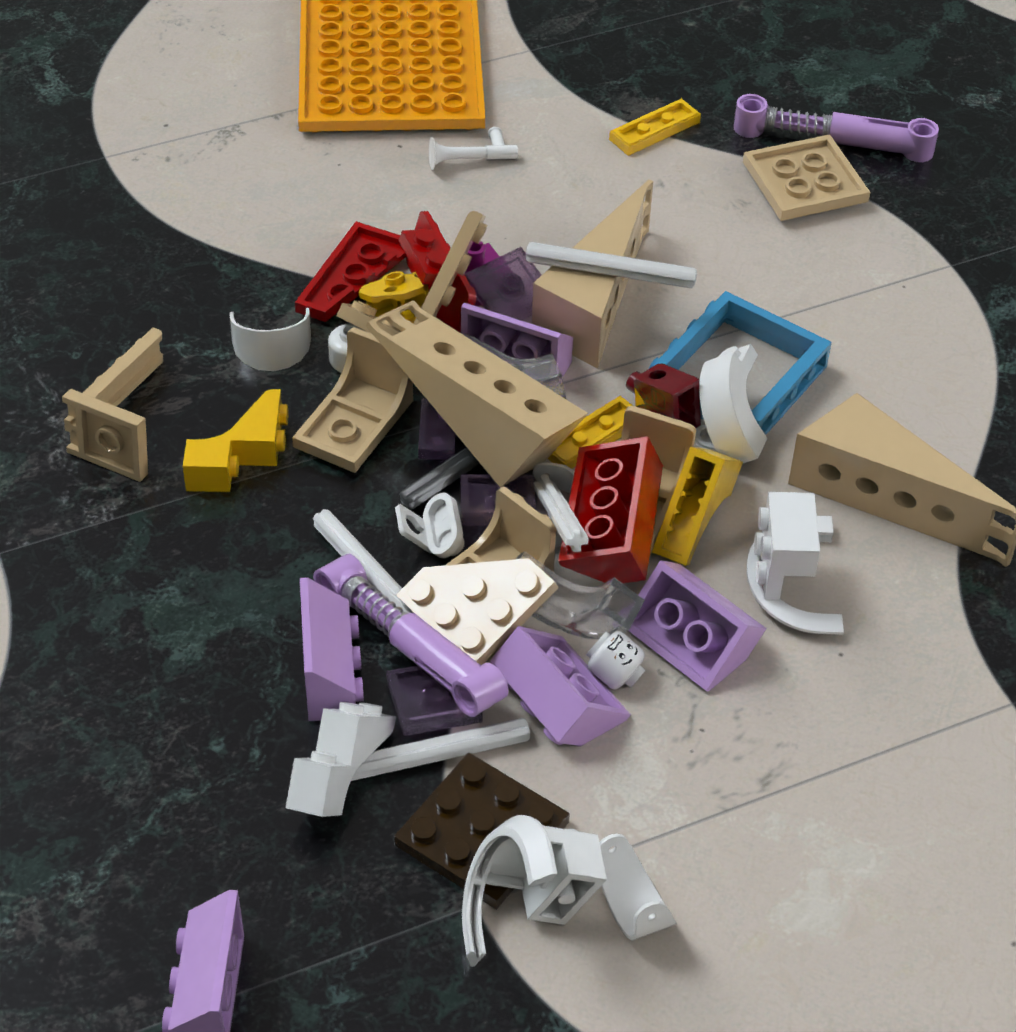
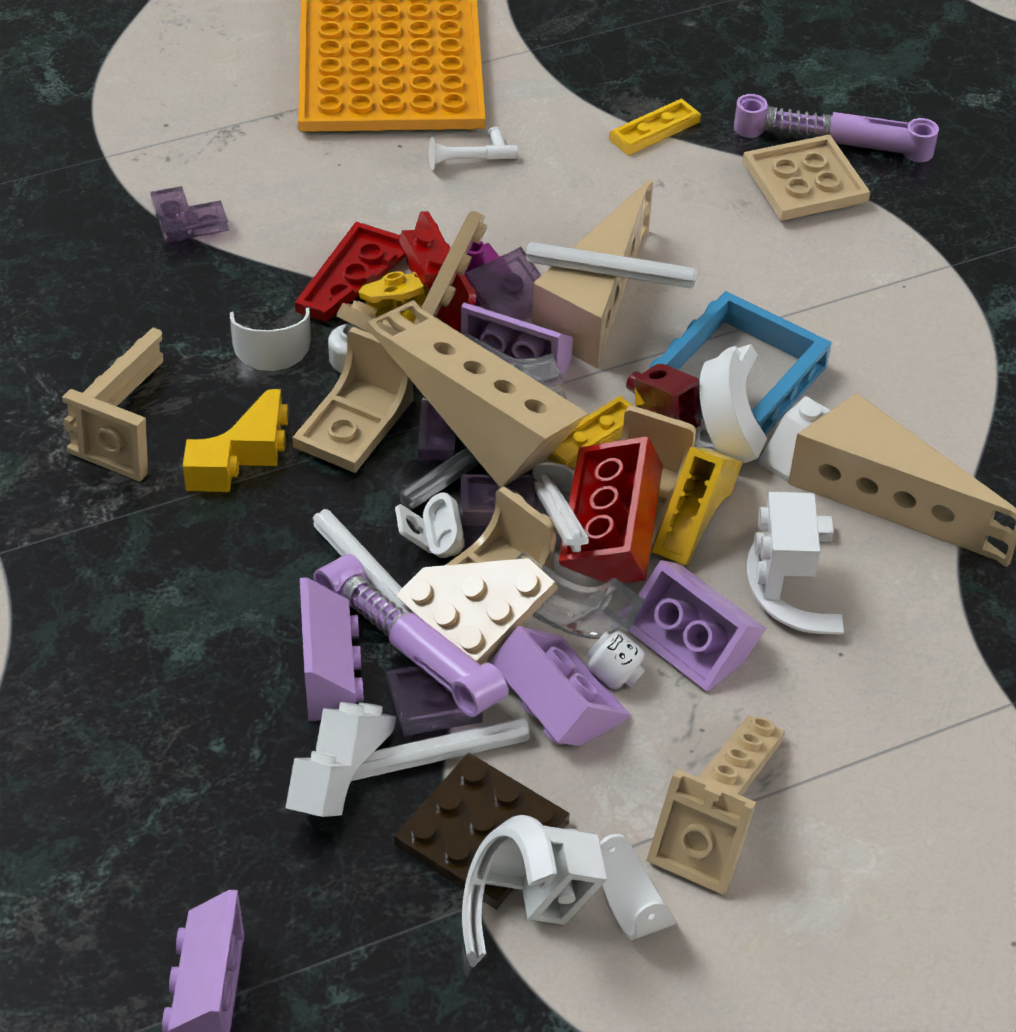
(182, 221): none -> clear purple plate
(707, 815): none -> tan bracket
(780, 449): none -> white slope

